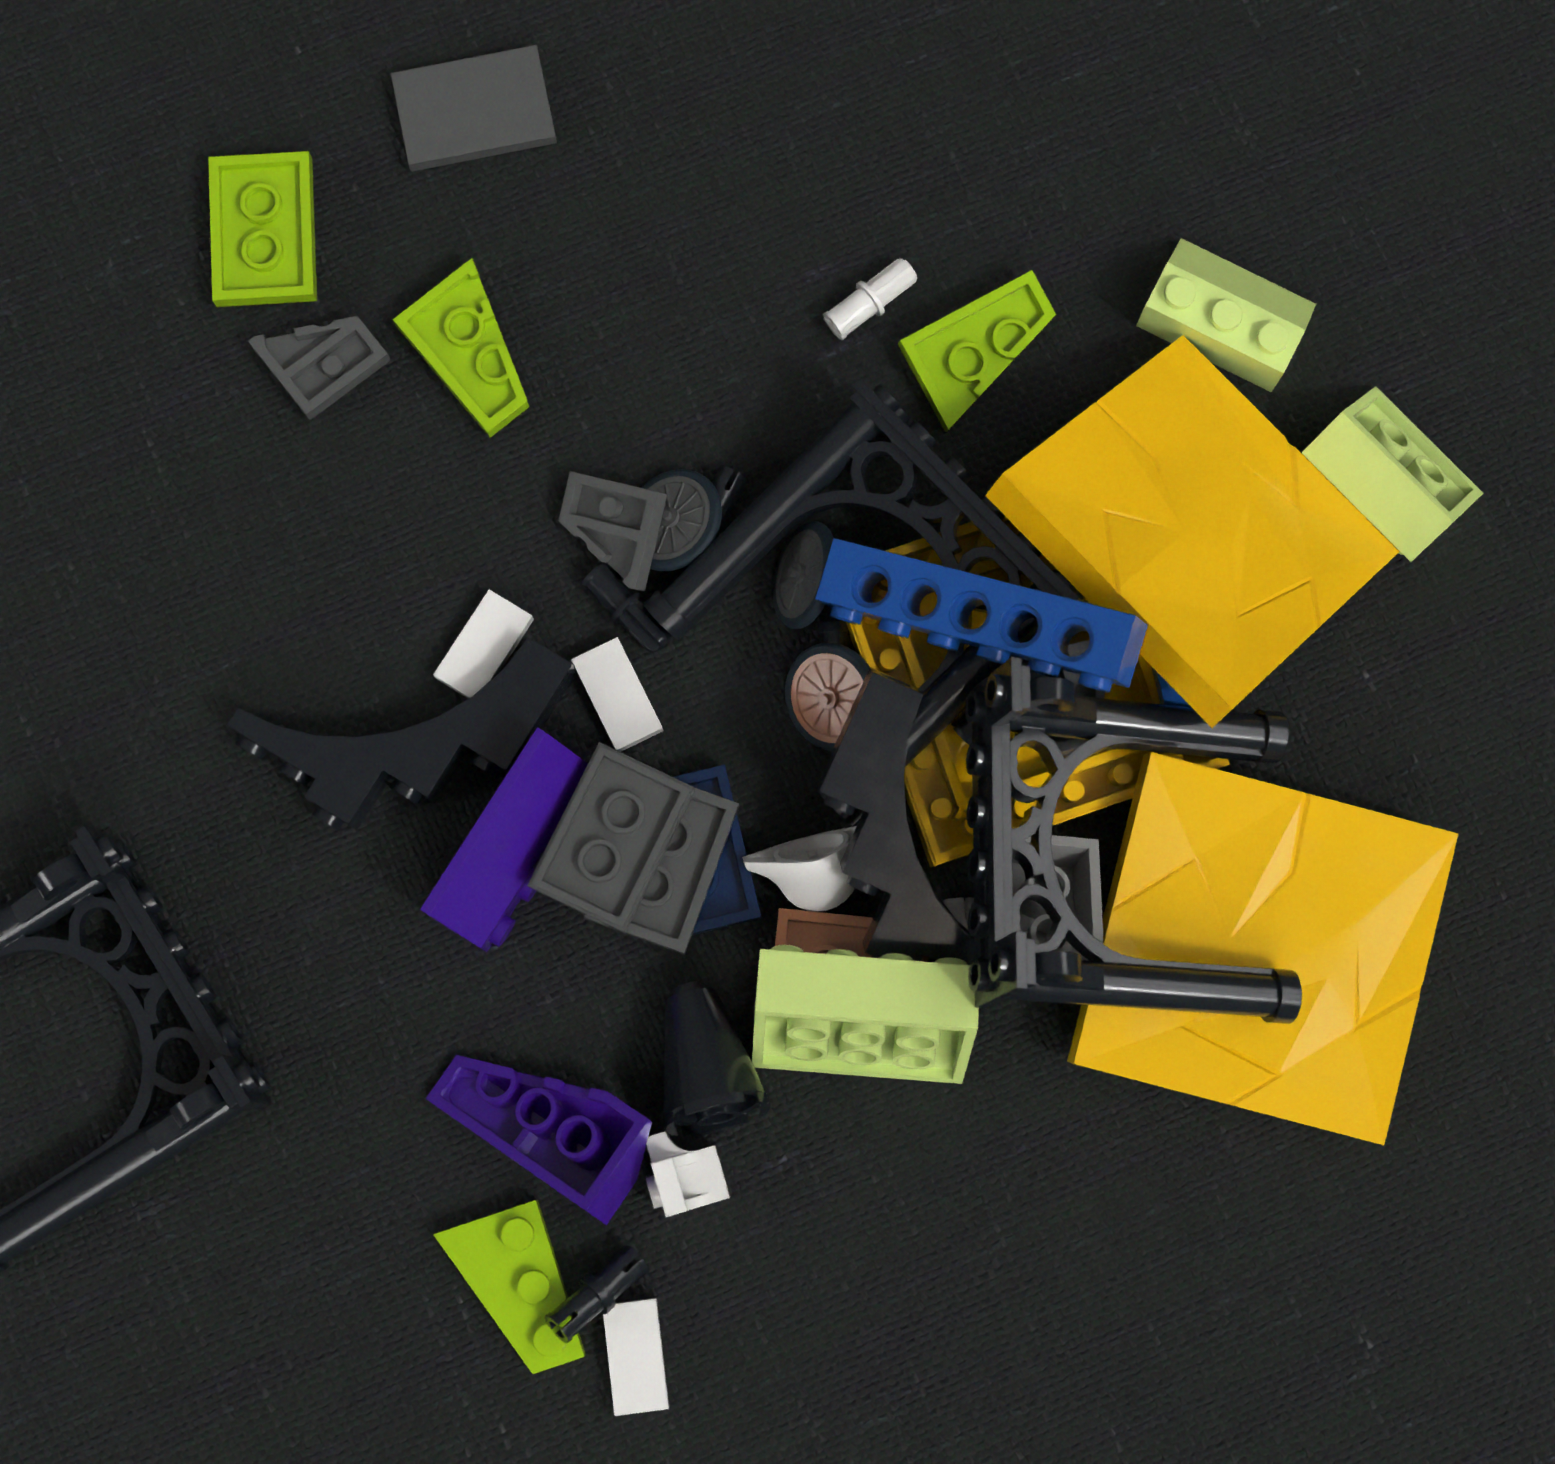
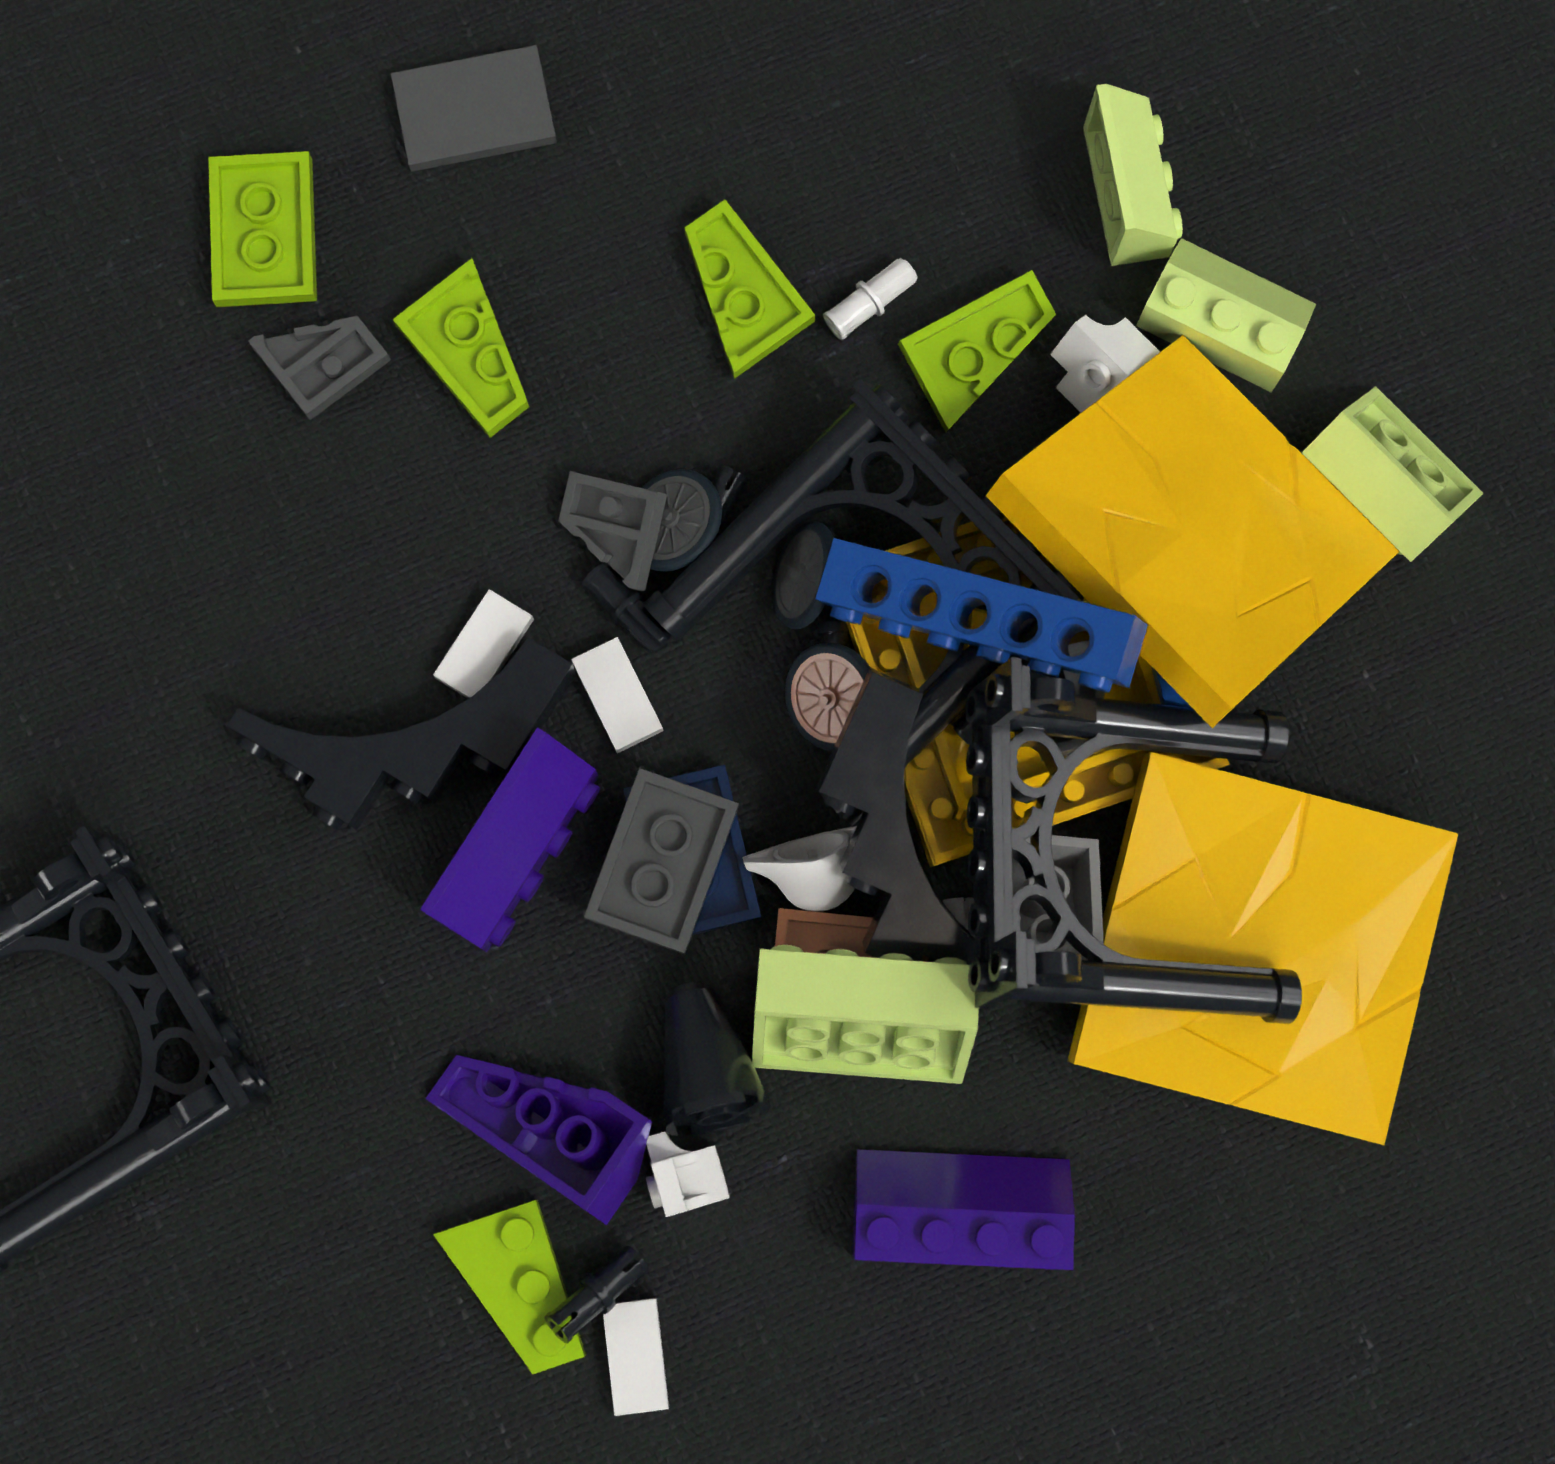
(611, 837): dark grey tile -> none
(744, 288): none -> lime wing
(963, 1210): none -> dark purple slope
(1099, 358): none -> white brick
(1131, 176): none -> yellowish green slope

